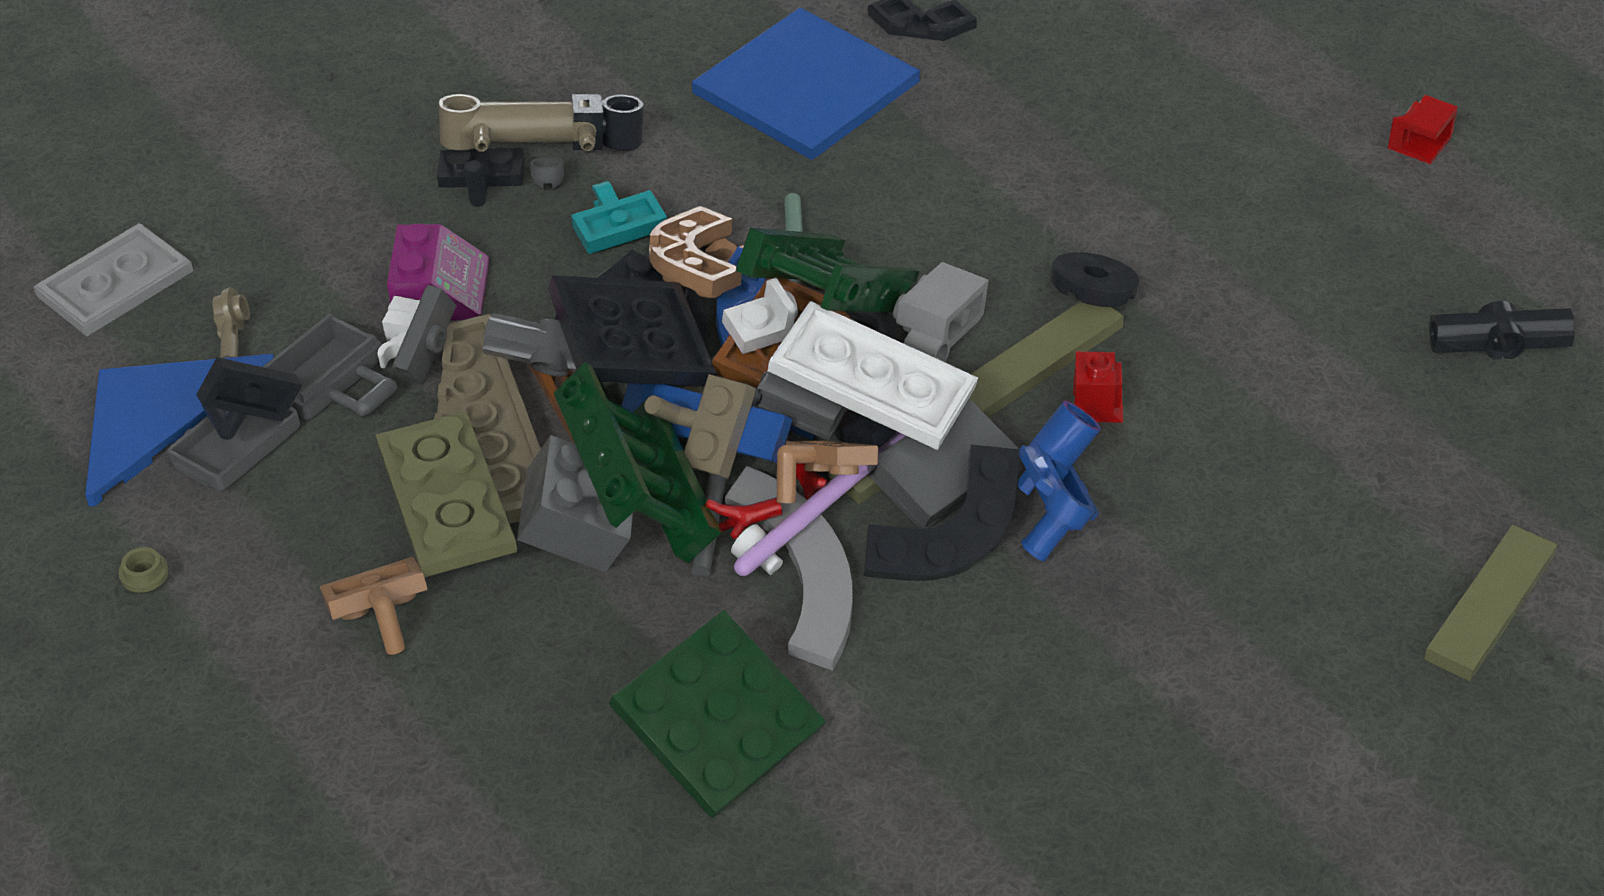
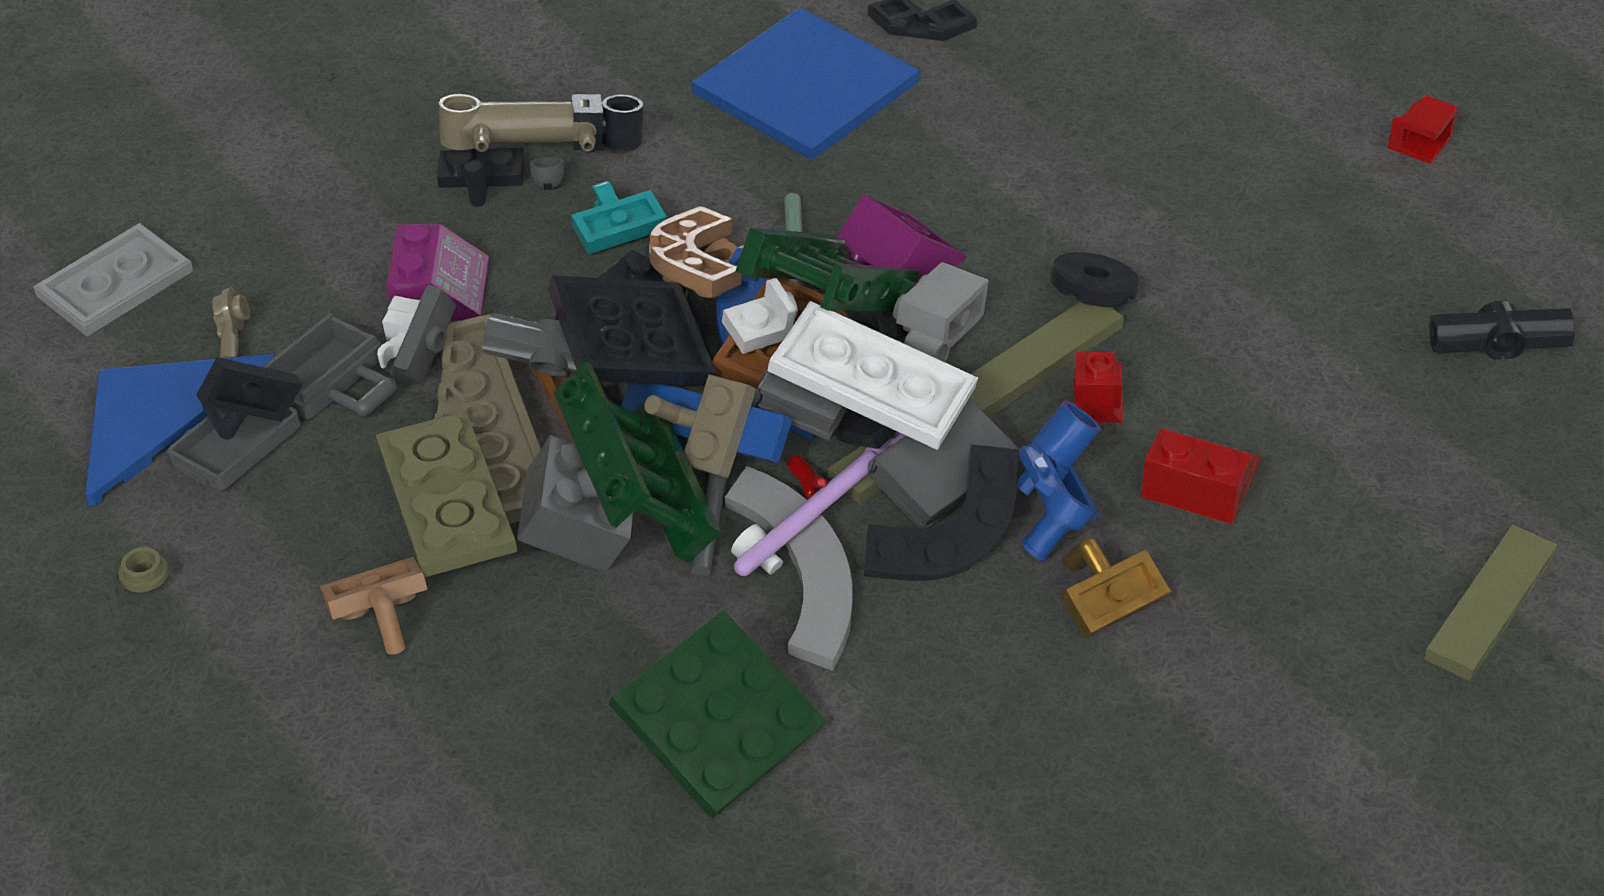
(743, 516): red bar -> none
(820, 456): medium nougat plate -> none
(894, 238): none -> magenta slope
(1112, 590): none -> pearl gold plate
(1197, 475): none -> red slope

